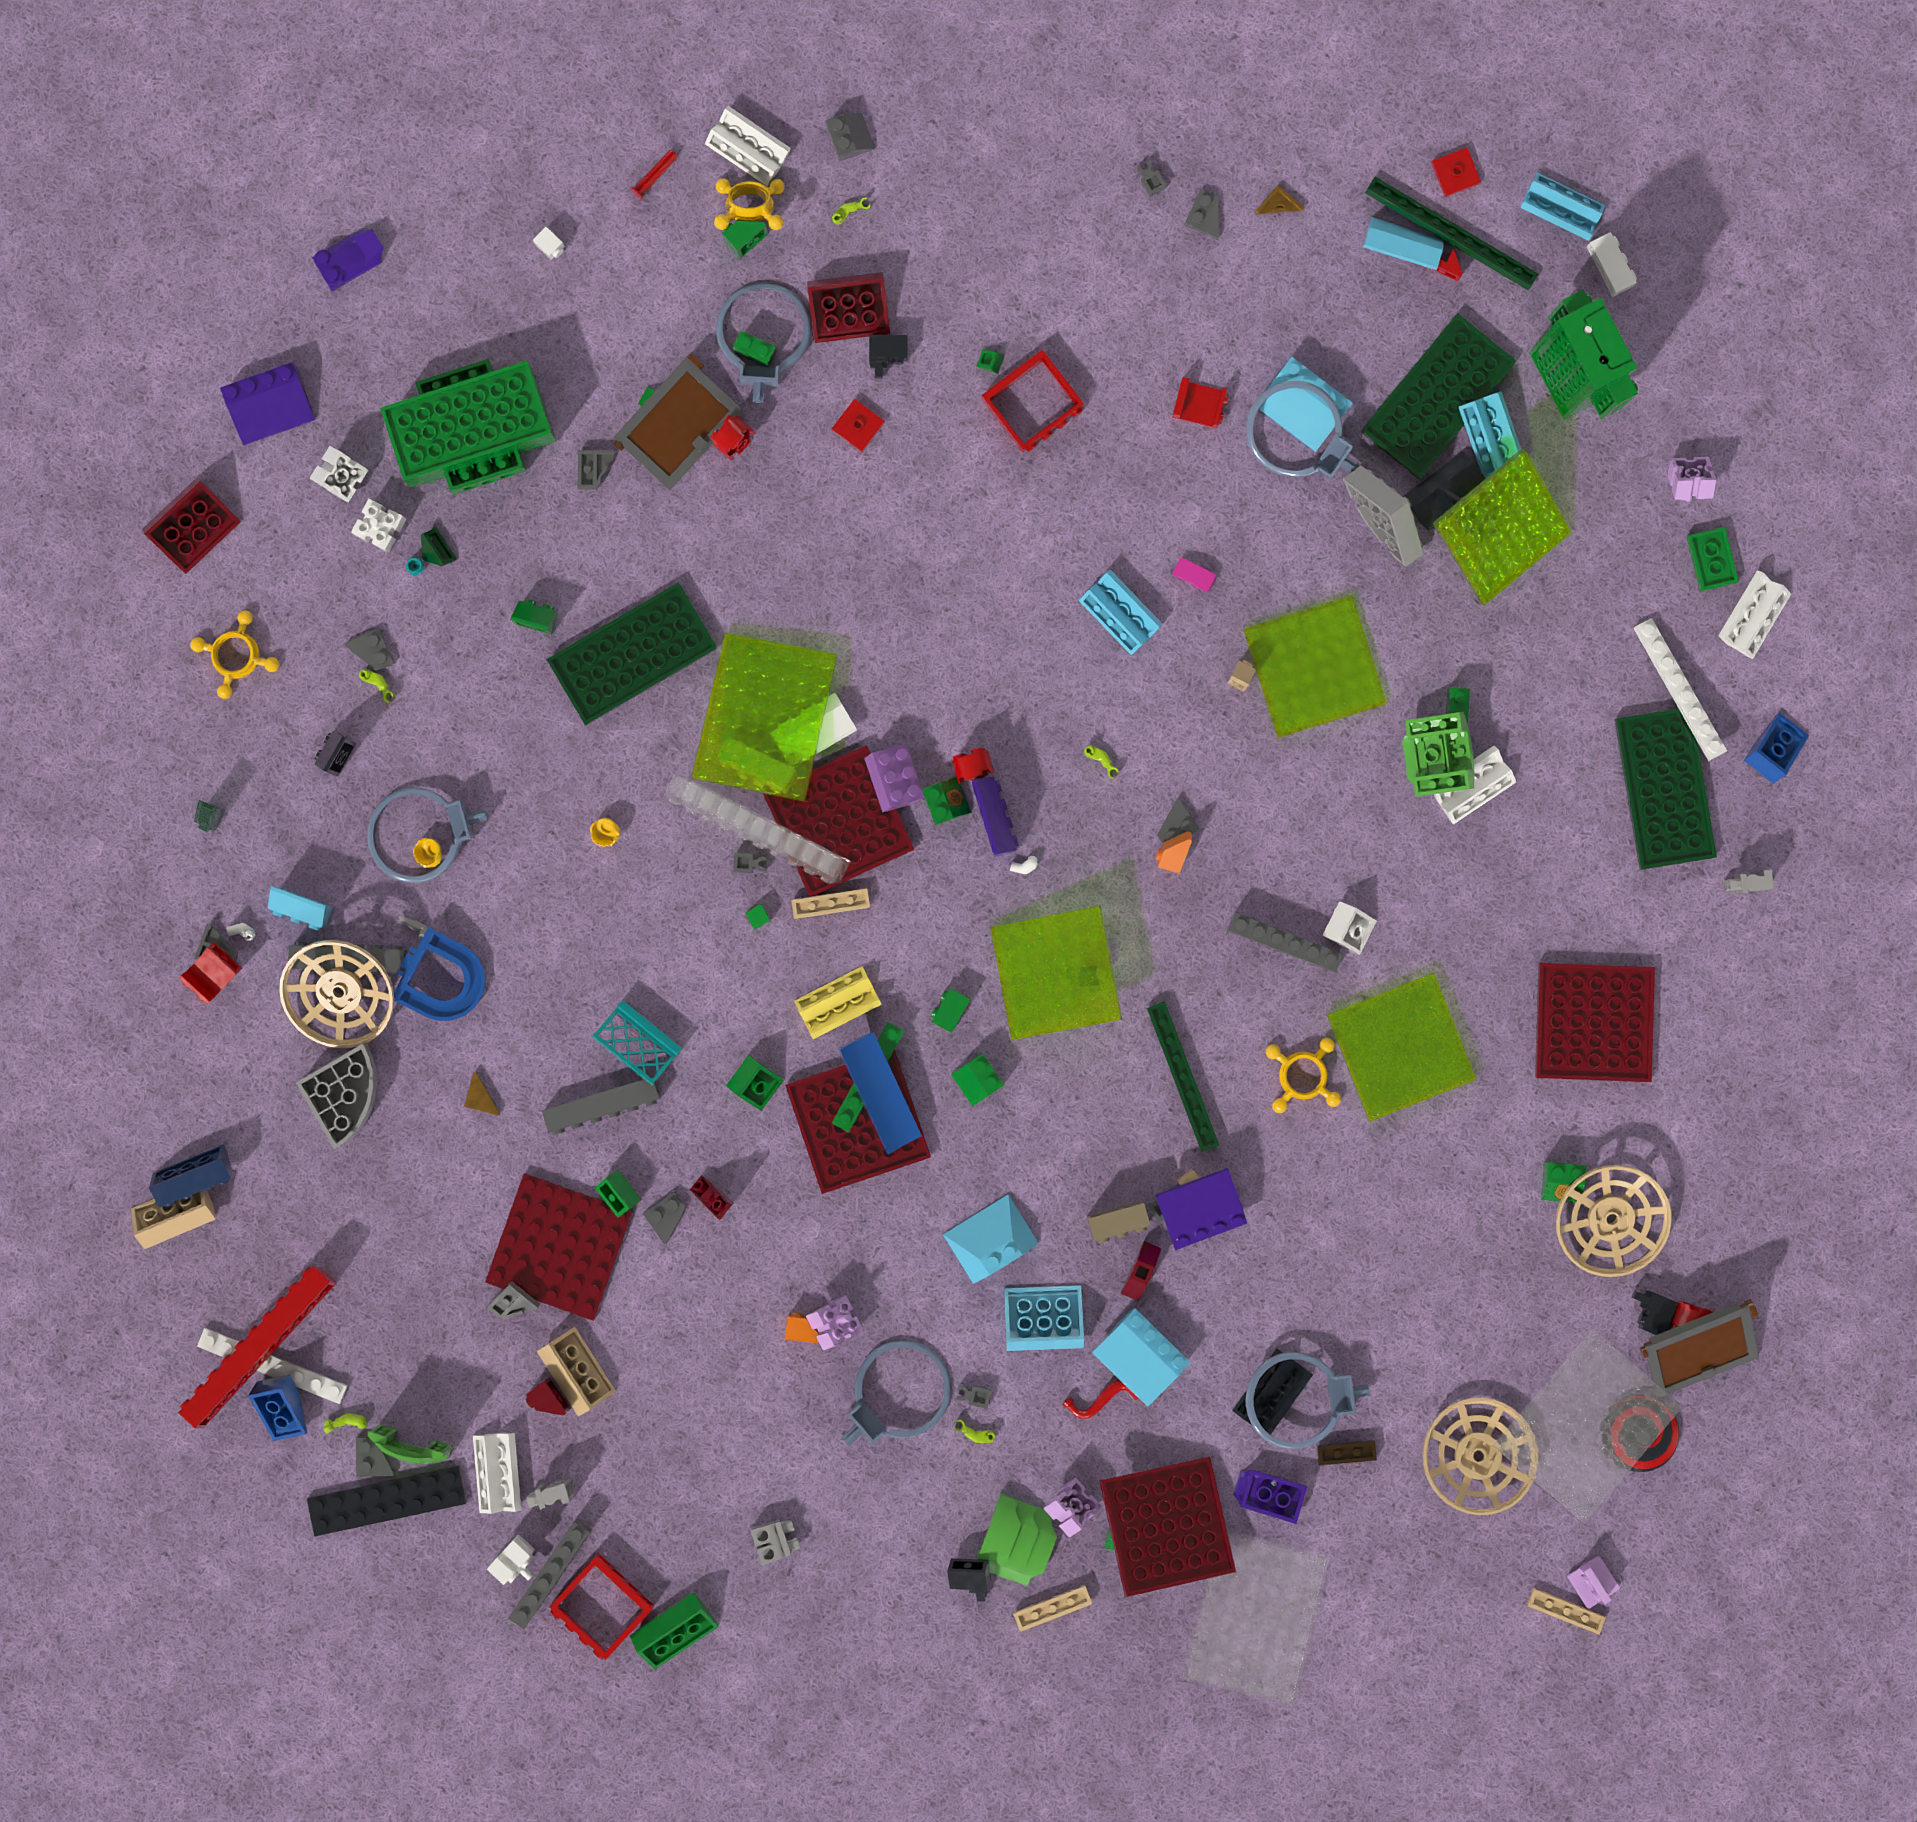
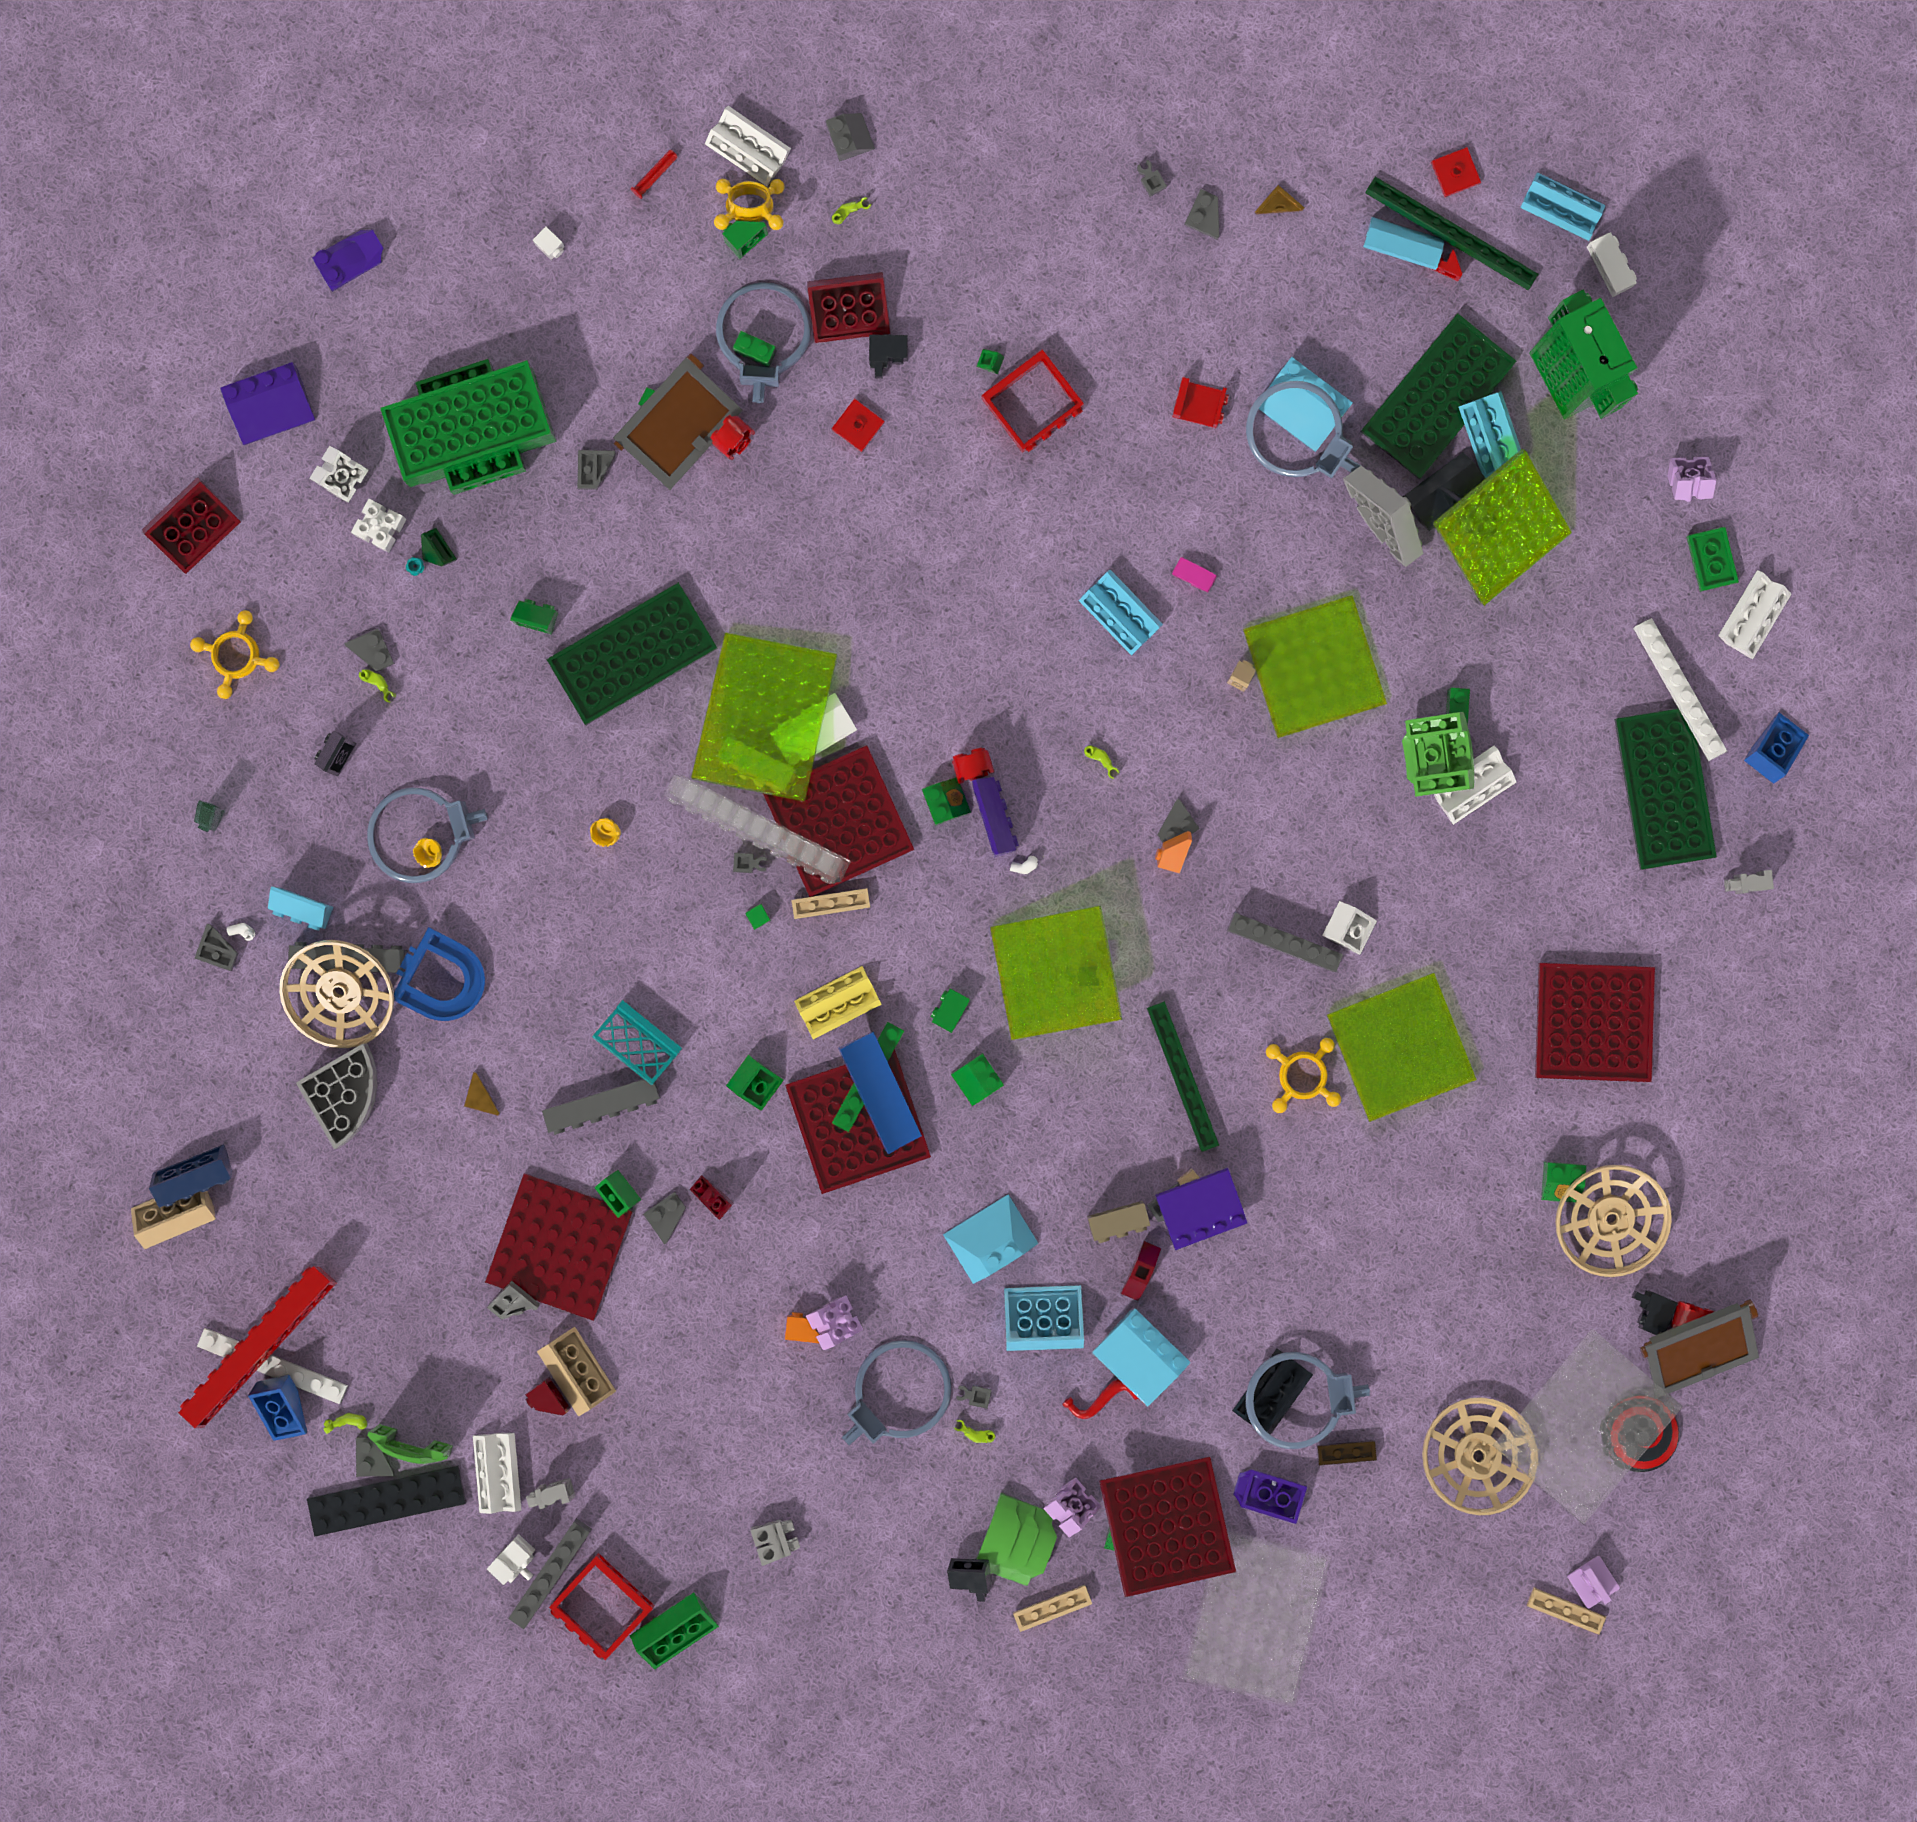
(210, 973): red panel -> none
(414, 925): light grey bar -> none
(894, 777): medium lavender brick -> none

